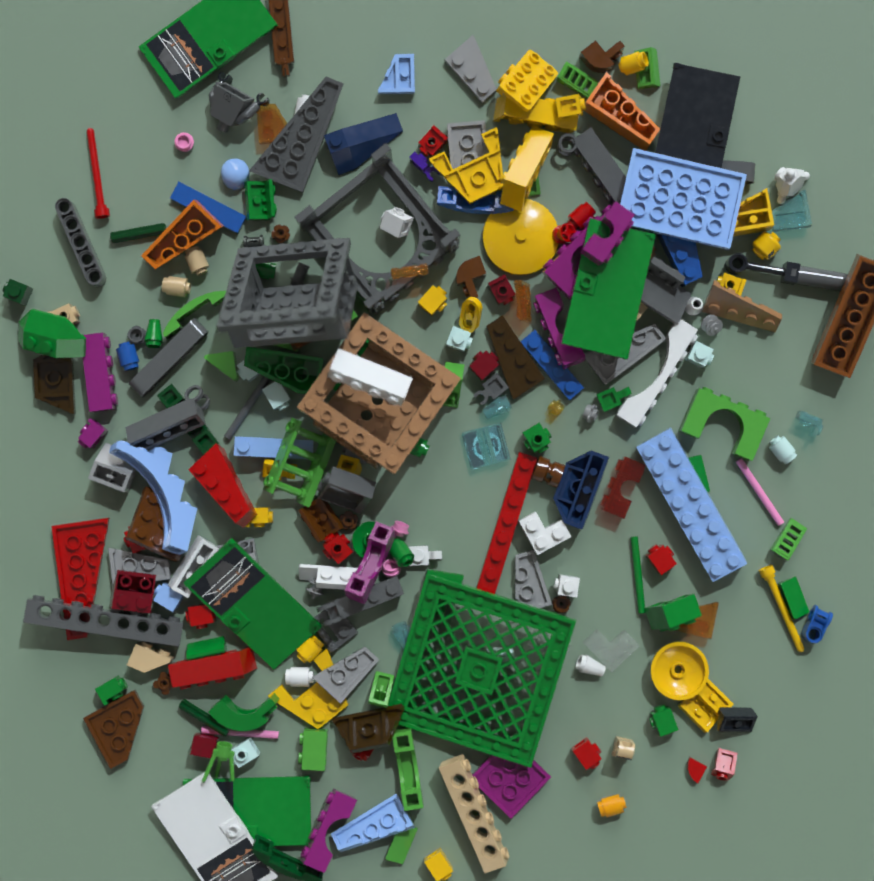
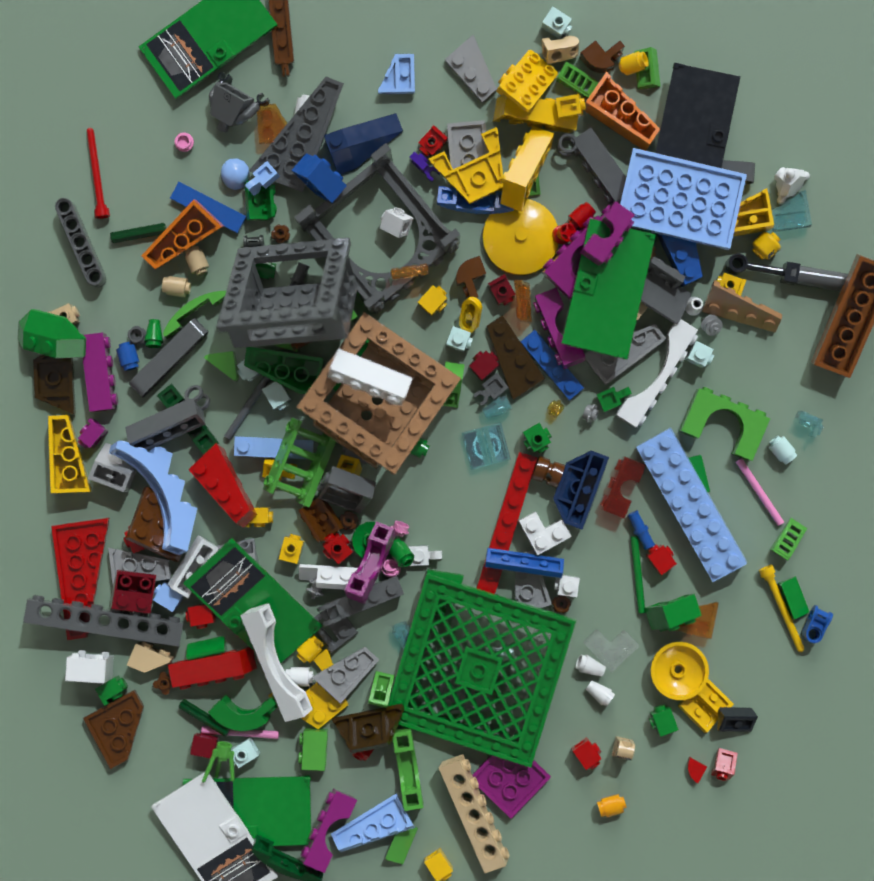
(17, 292): dark green brick -> none
(65, 458): none -> yellow wedge
(89, 667): none -> white container
(264, 175): none -> light blue plate
(290, 698): none -> white arch
(291, 548): none -> yellow brick
(319, 177): none -> blue brick
(524, 563): none -> blue plate
(557, 23): none -> light aqua brick
(560, 49): none -> tan leg
(601, 693): none -> white cone
(641, 530): none -> blue pin

